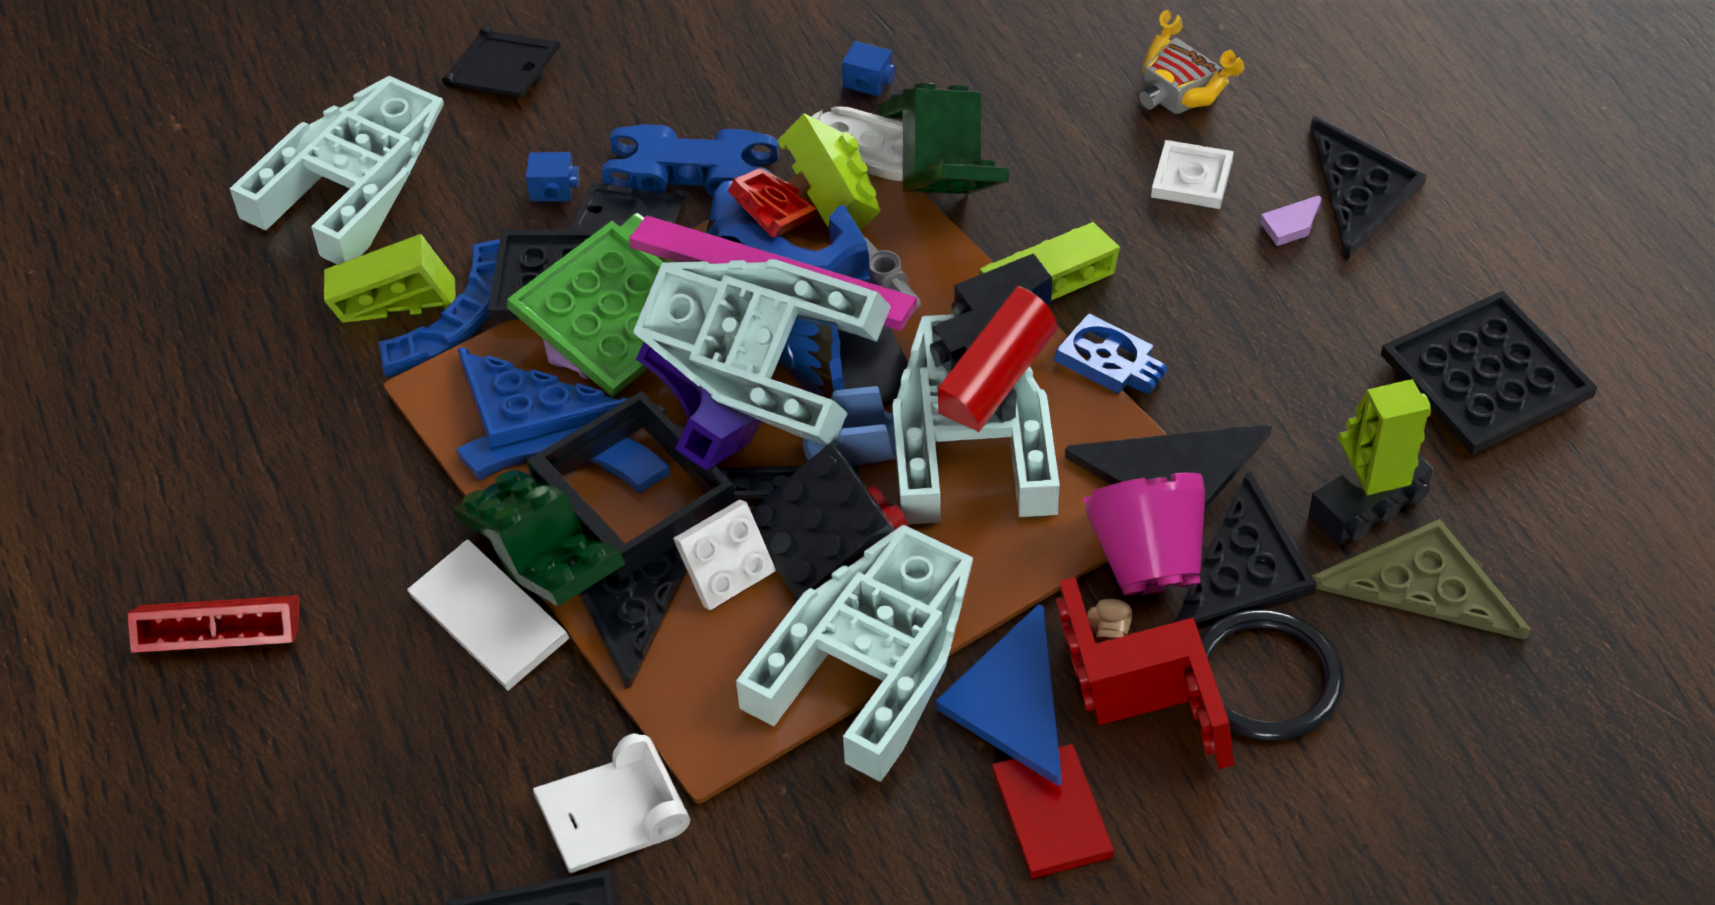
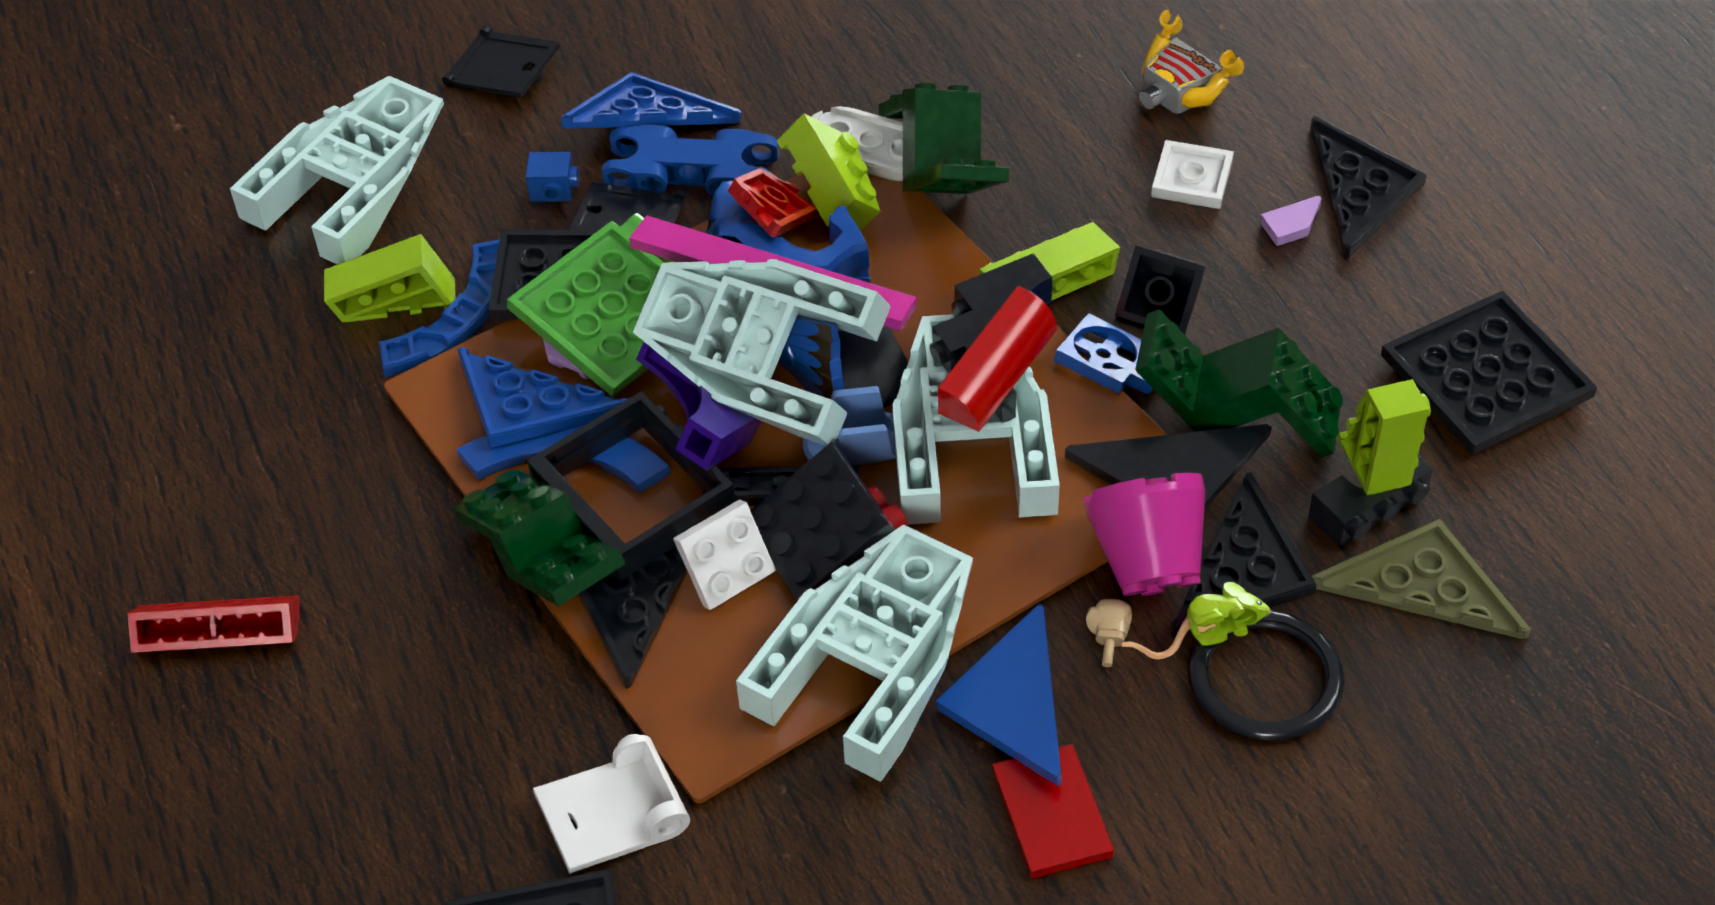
(488, 614): white tile -> none
(642, 101): none -> blue tile
(868, 69): blue brick -> none
(887, 272): light grey axle -> none
(1145, 673): red bracket -> none
(1162, 283): none -> black slope
(1213, 617): none -> lime animal
(1240, 382): none -> dark green bracket

